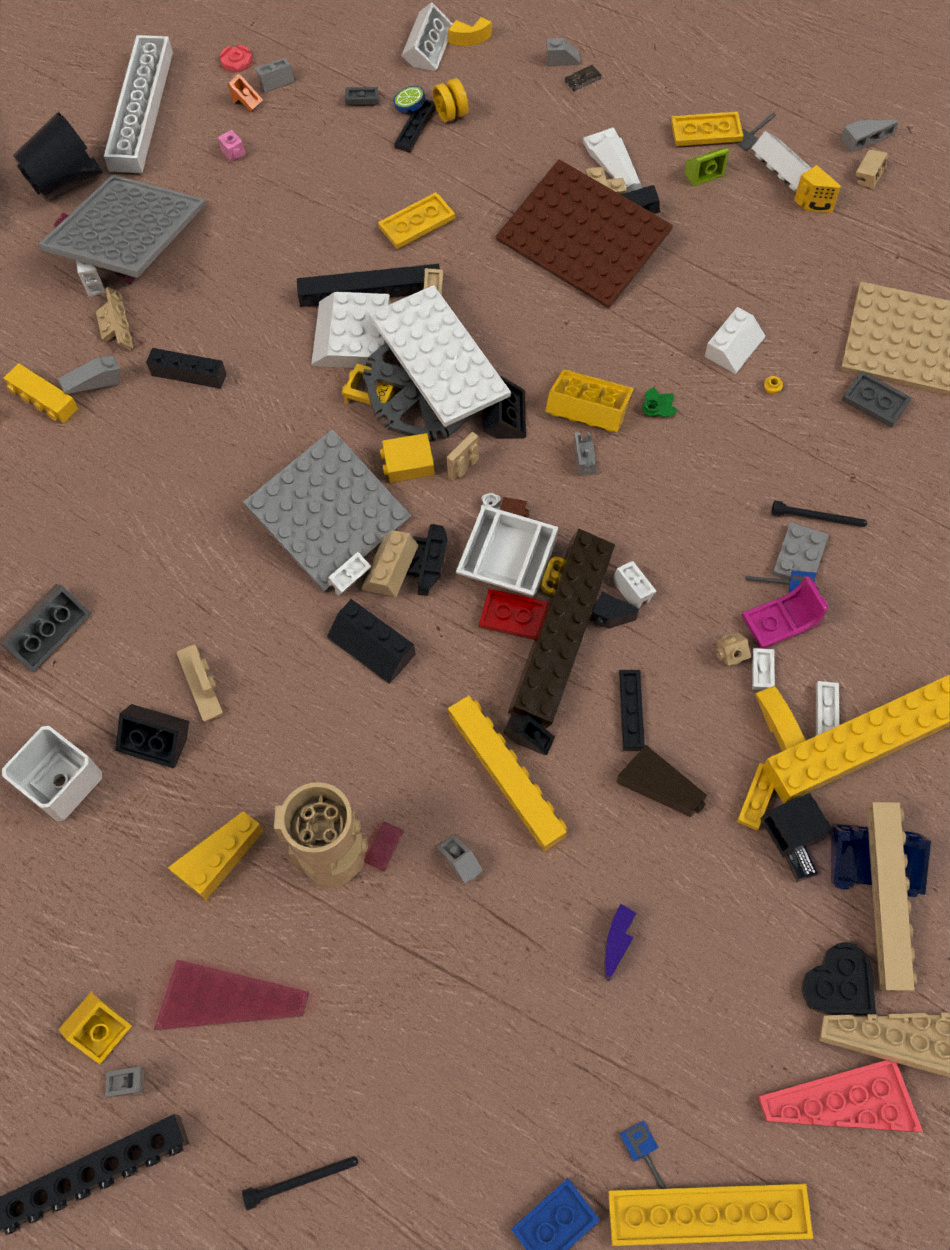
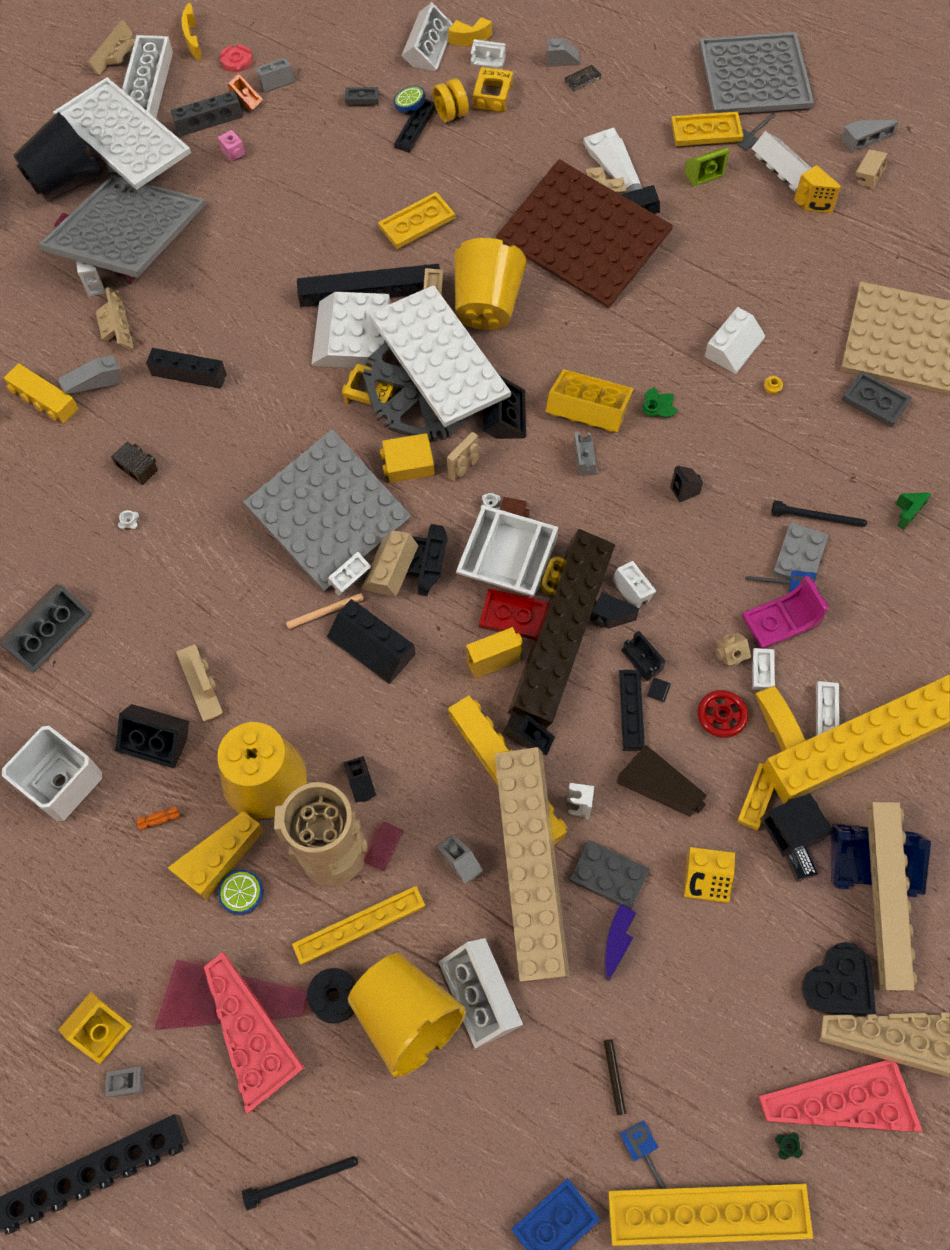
(113, 48): none -> tan bracket
(123, 133): none -> white plate
(128, 515): none -> white plate
(134, 462): none -> dark brown brick
(158, 818): none -> orange axle
(188, 22): none -> yellow slope
(207, 113): none -> dark grey brick
(240, 892): none -> tile
(253, 1041): none -> coral wing
(259, 782): none -> yellow cone
(318, 992): none -> black wheel
(322, 611): none -> light nougat bar
(358, 925): none -> yellow plate
(359, 779): none -> black slope
(404, 1013): none -> yellow cone
(482, 991): none -> white slope
(487, 282): none -> yellow cone
(488, 54): none -> white hinge
(493, 78): none -> yellow window
(494, 652): none -> yellow brick
(531, 866): none -> tan brick
(582, 796): none -> white hinge
(609, 874): none -> dark grey plate
(614, 1077): none -> dark brown bar
(643, 656): none -> black hinge
(659, 689): none -> black piece
(685, 483): none -> black slope
(709, 875): none -> yellow slope
(730, 699): none -> red plate
(756, 73): none -> light grey plate
(793, 1140): none -> dark green plate
(911, 505): none -> green slope

